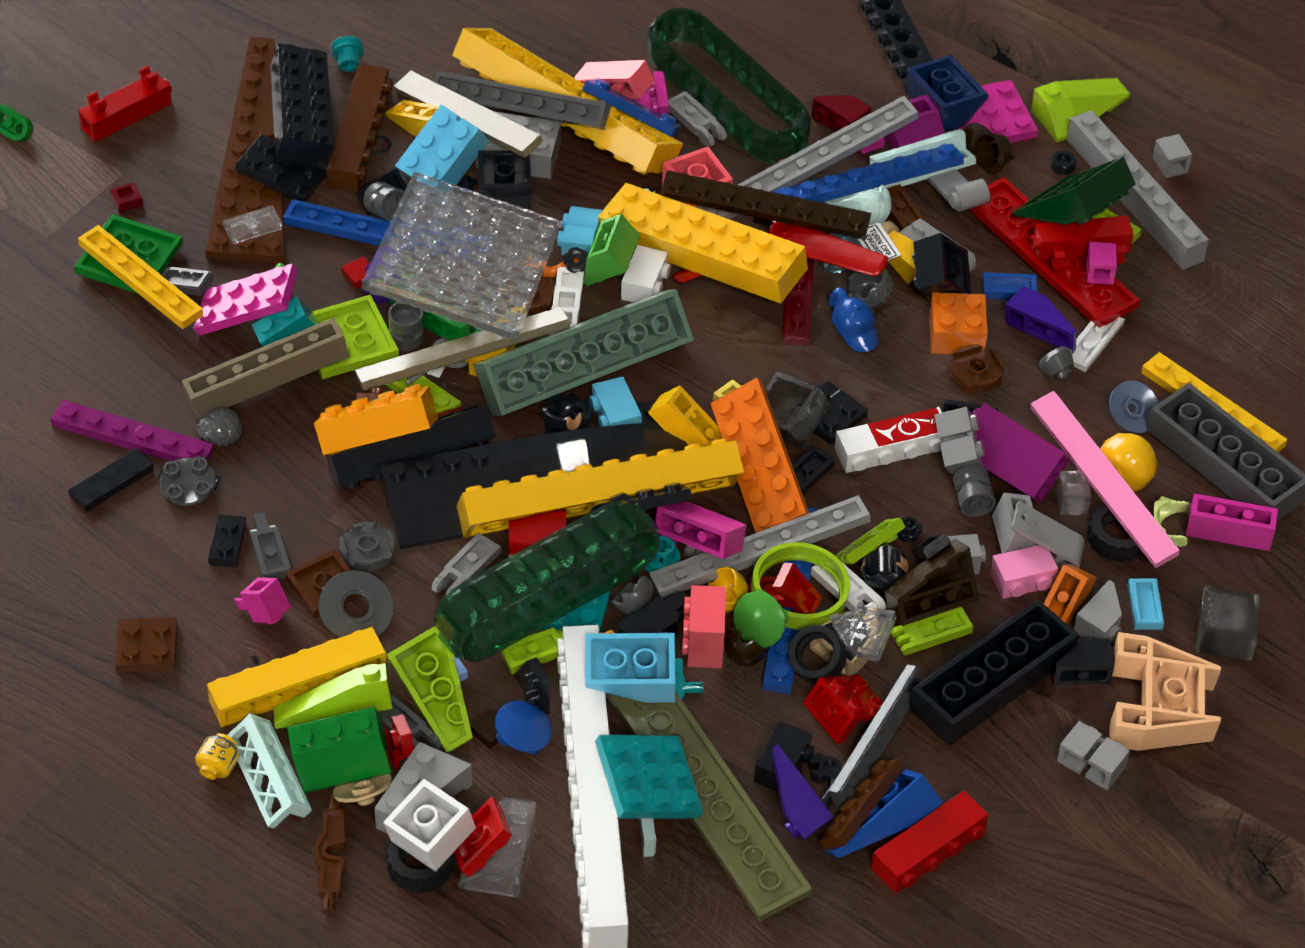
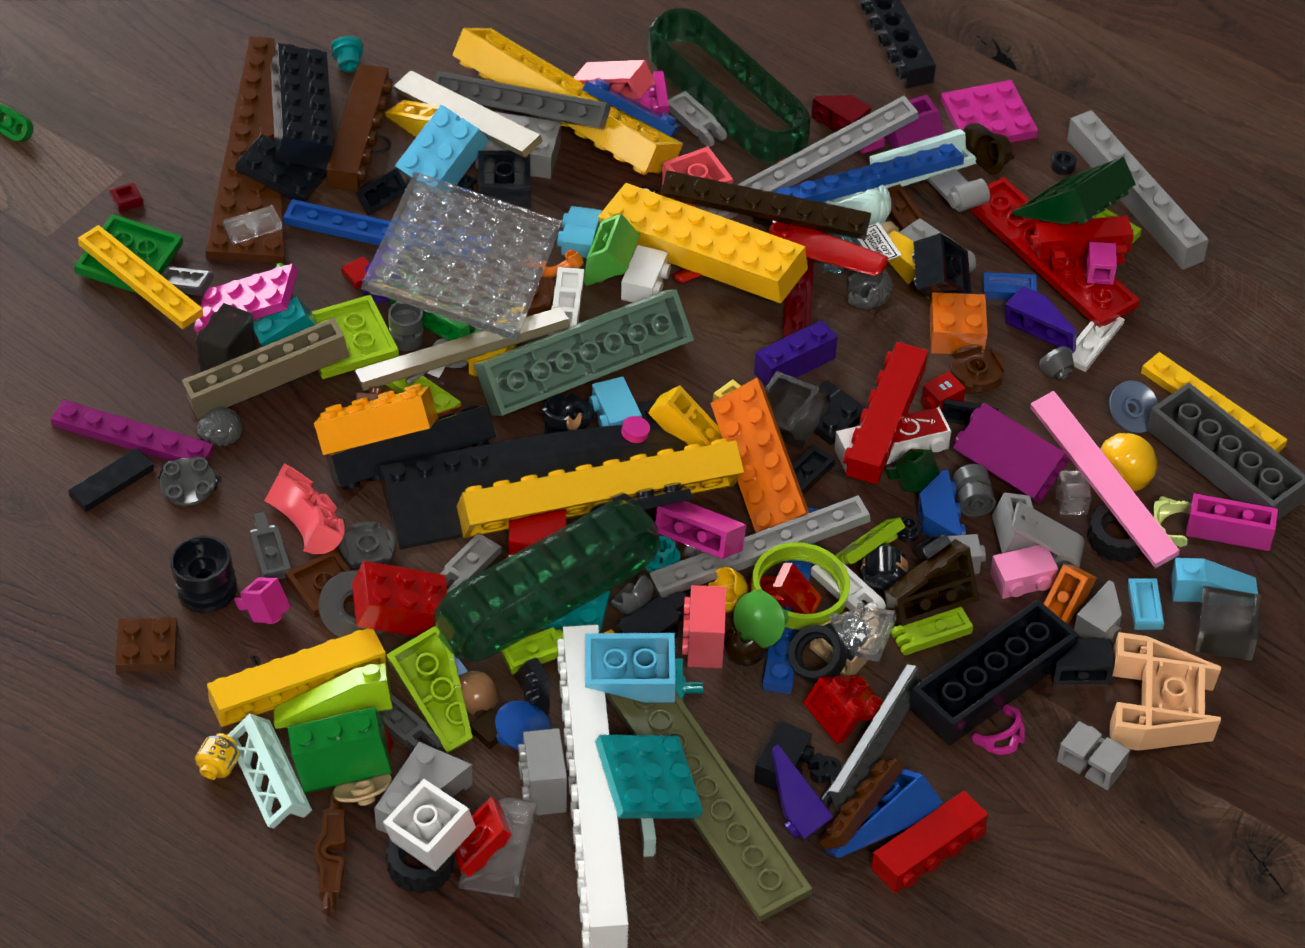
(125, 105): red brick -> none
(203, 574): none -> black wheel
(225, 337): none -> clear smoke piece
(227, 541): black plate -> none
(307, 509): none -> coral brick
(382, 200): dark grey wheel -> none
(396, 598): none -> red brick
(401, 740): red plate -> none
(478, 691): none -> medium nougat hair
(543, 770): none -> light grey brick
(569, 257): black plate -> none
(572, 454): clear brick -> none
(635, 429): none -> dark pink tile
(797, 353): none -> dark purple brick
(853, 320): blue hair -> none
(886, 413): none -> red brick
(915, 469): none -> dark green brick
(938, 508): none -> blue slope
(941, 388): none -> red brick
(949, 88): dark blue slope -> none
(959, 438): light grey piece -> none
(989, 741): none -> dark pink helmet
(1062, 100): lime wedge -> none
(1172, 156): light grey brick -> none
(1192, 574): none -> medium azure slope

